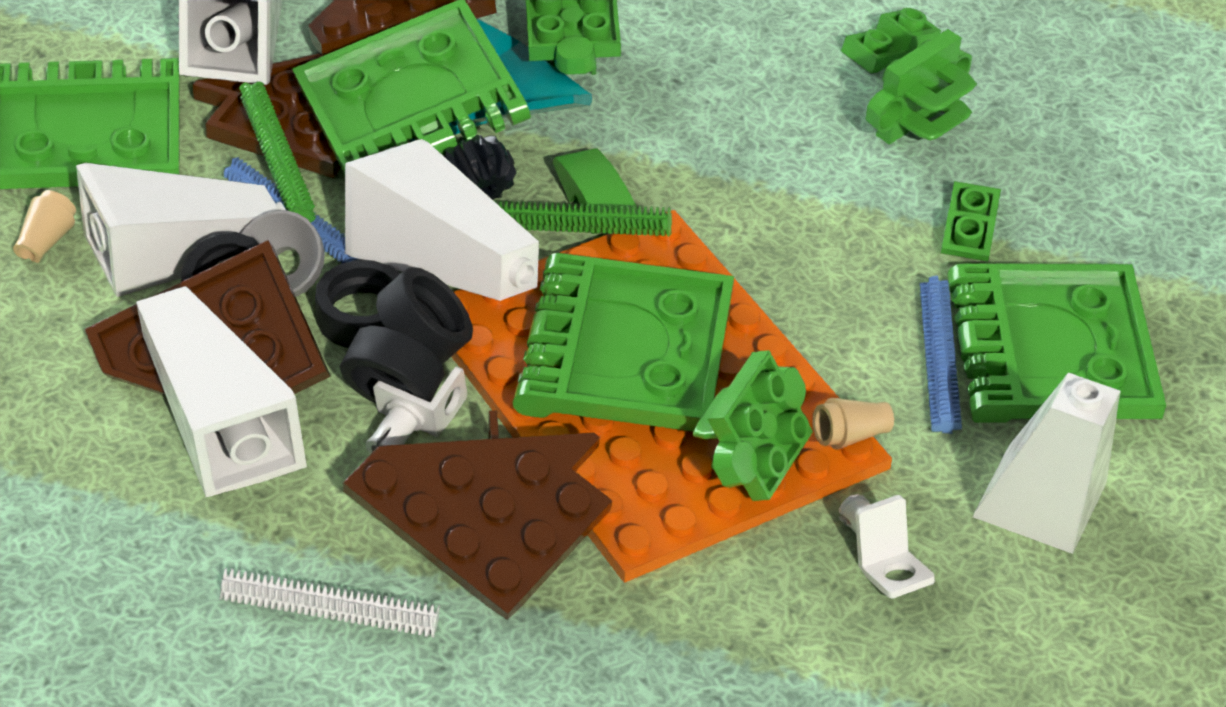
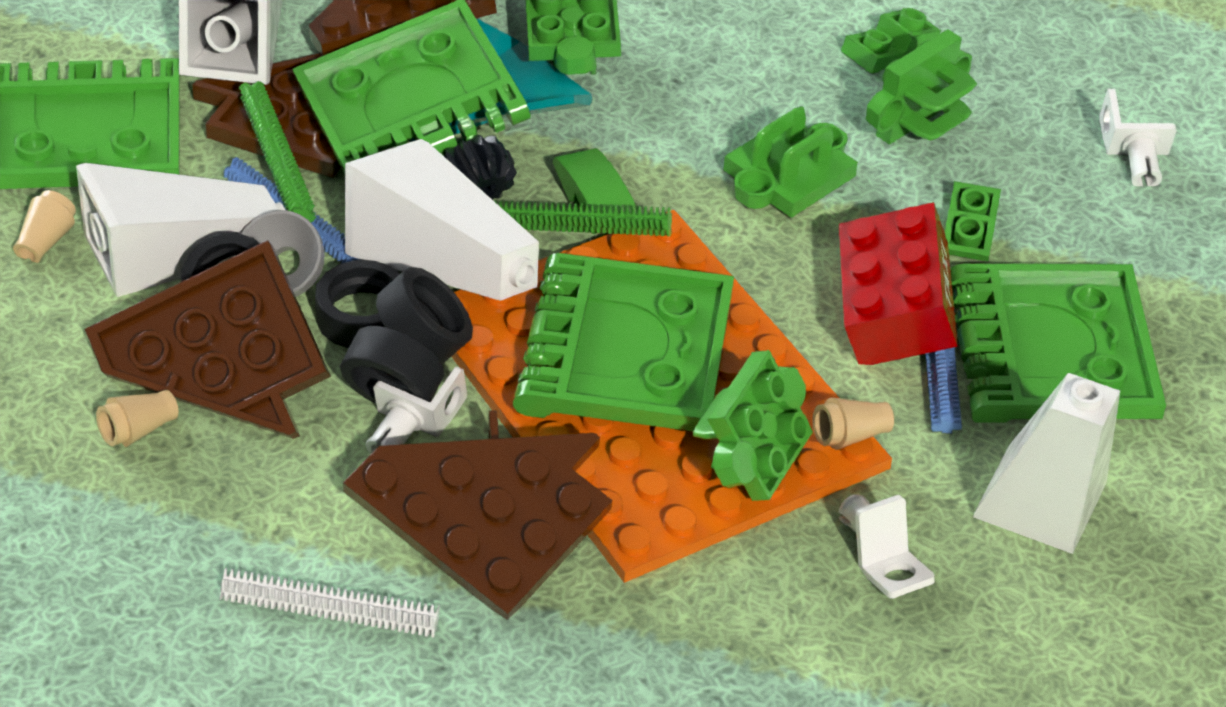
(134, 416): none -> tan cone
(225, 400): white slope -> none
(790, 164): none -> bright green piece
(897, 285): none -> red brick
(1136, 140): none -> white bracket

